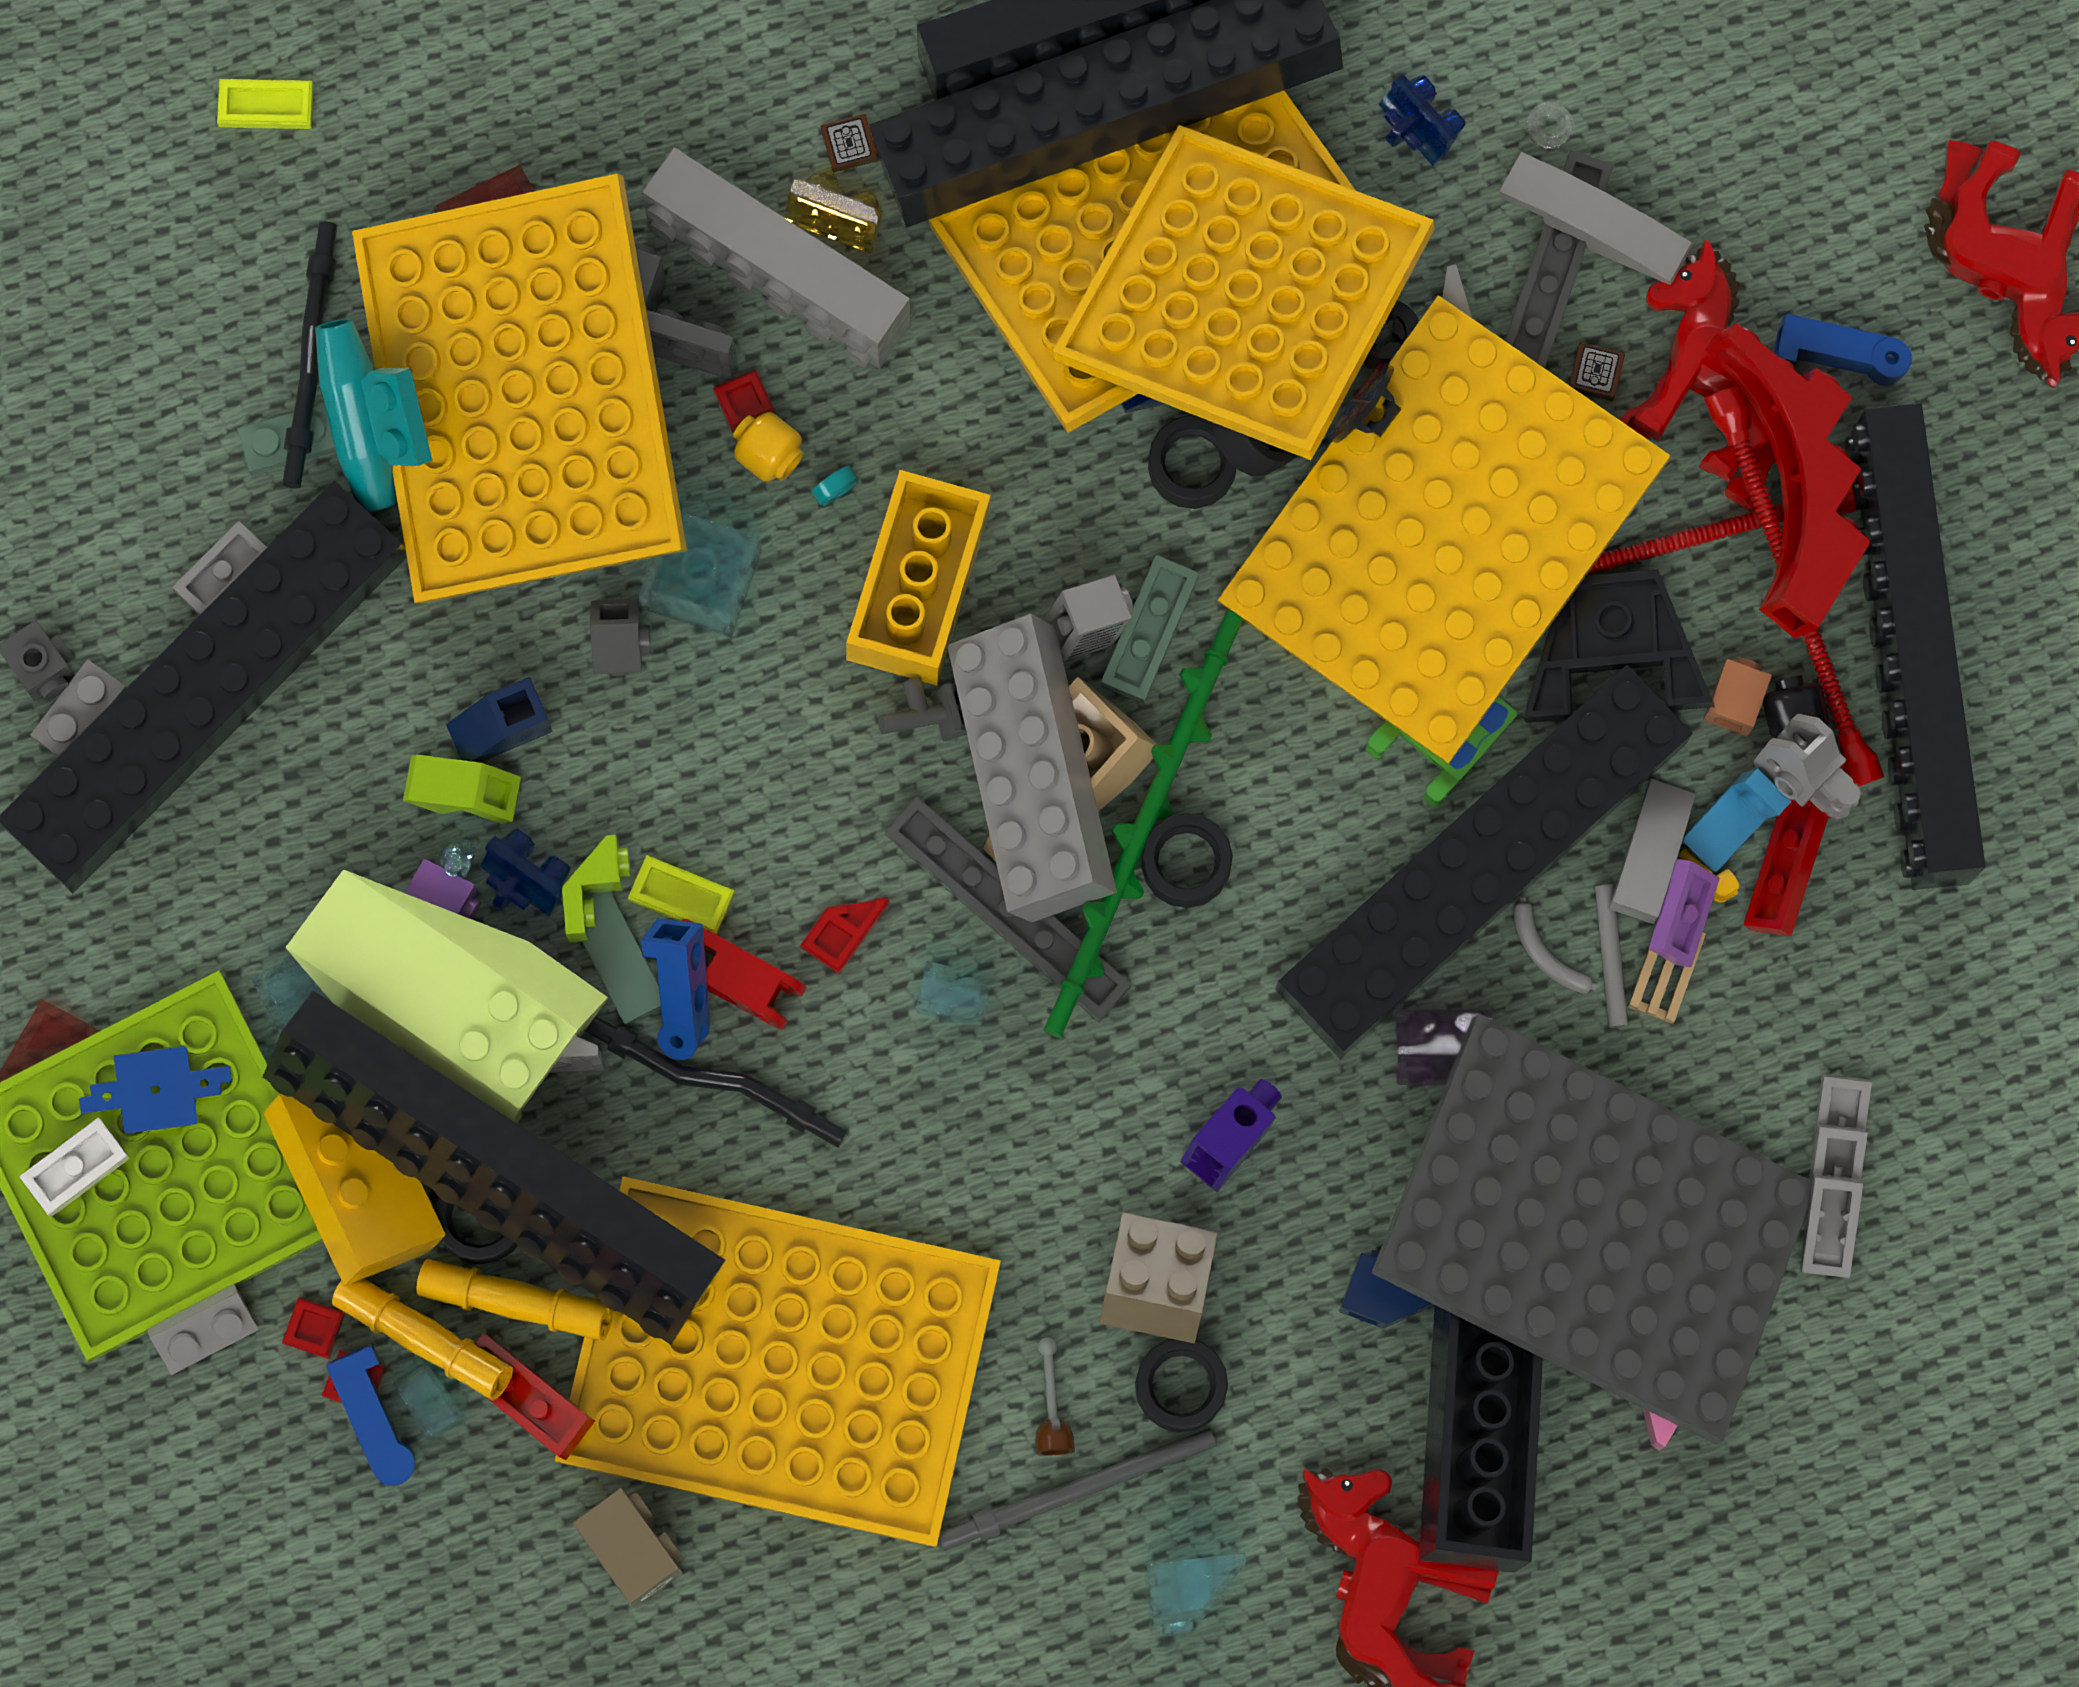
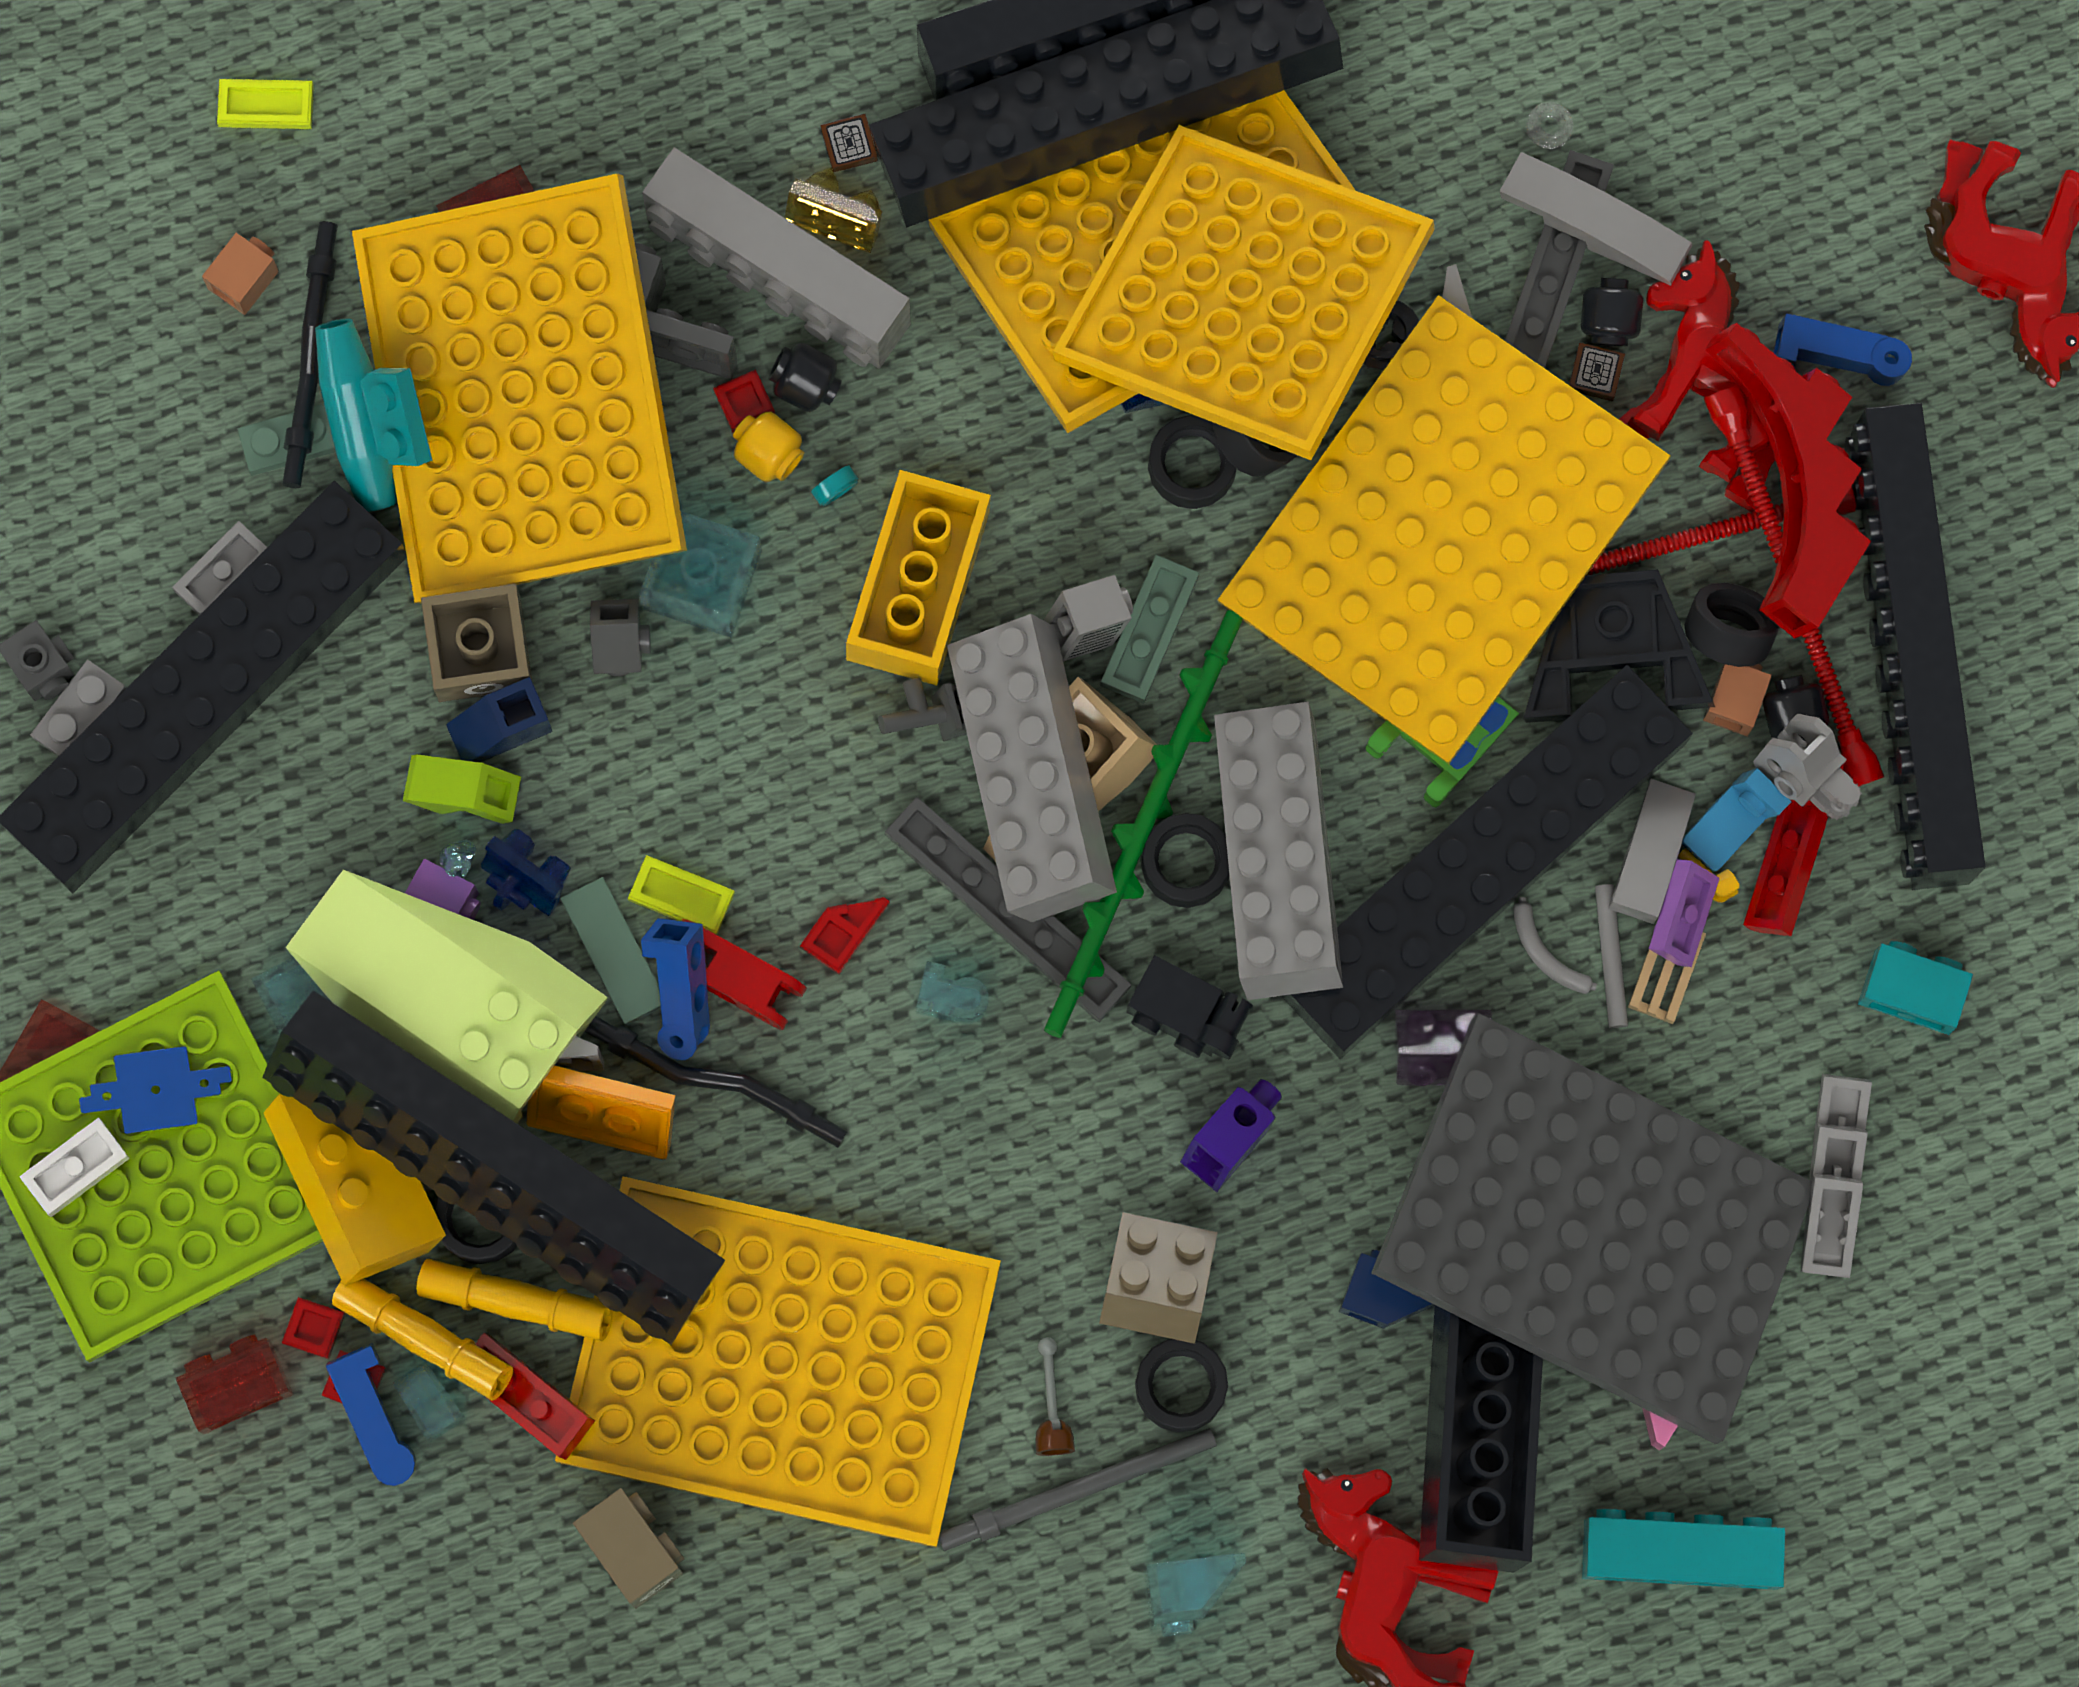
(202, 1329): light grey plate -> none
(233, 1384): none -> clear red brick
(241, 272): none -> nougat brick
(475, 641): none -> dark tan brick
(597, 874): lime slope -> none
(603, 1112): none -> light orange tile
(804, 377): none -> black head
(1187, 1010): none -> black hinge
(1278, 851): none -> light grey brick
(1364, 403): shield -> none
(1416, 121): clear blue hips -> none
(1611, 313): none -> black head
(1683, 1551): none -> teal brick
(1722, 641): none -> black tyre
(1916, 987): none -> teal brick

